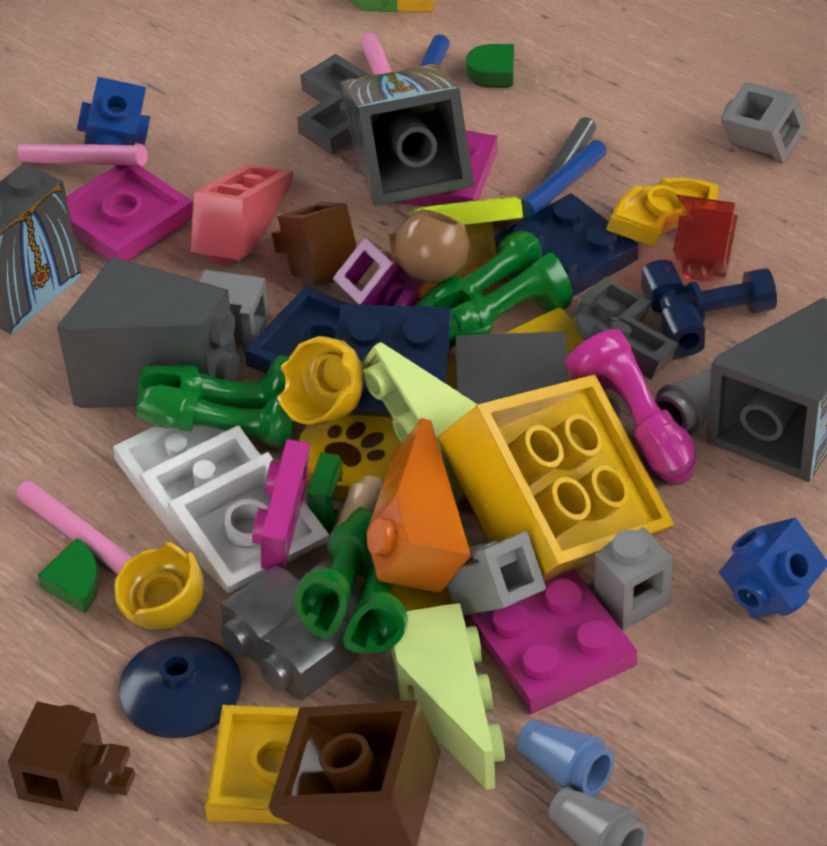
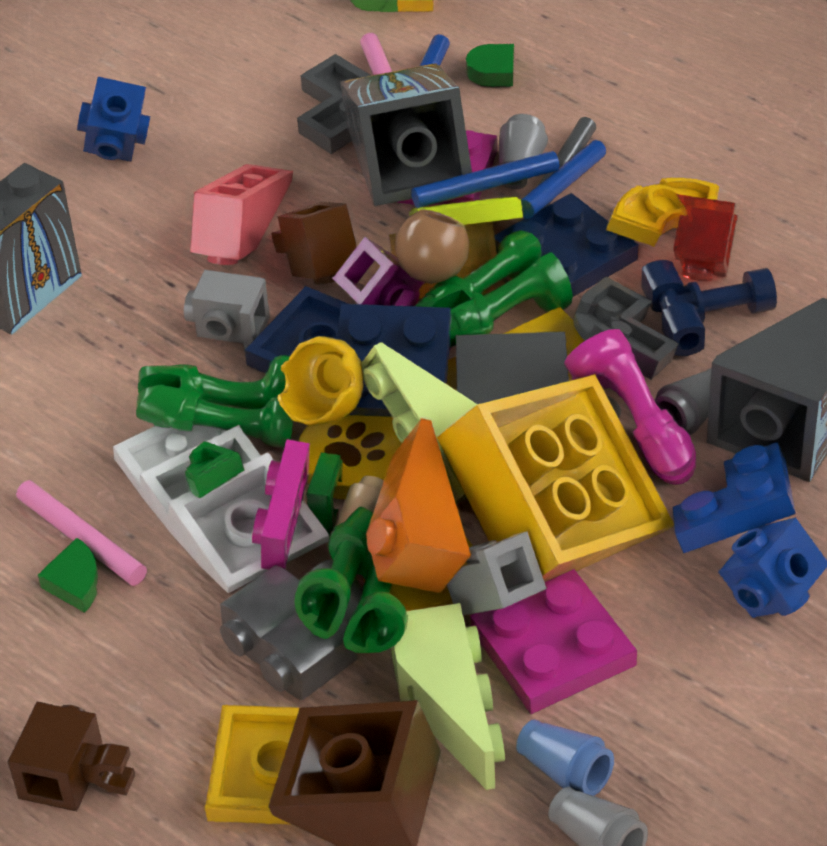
(82, 154): bright pink bar -> none
(126, 211): dark pink plate -> none
(143, 319): dark grey slope -> none
(159, 588): yellow hair -> none
(182, 703): dark blue dish -> none
(211, 468): none -> green tile
(485, 179): none -> blue bar
(519, 139): none -> light grey cone
(631, 561): light grey brick -> none
(754, 496): none -> blue plate
(764, 120): light grey brick -> none

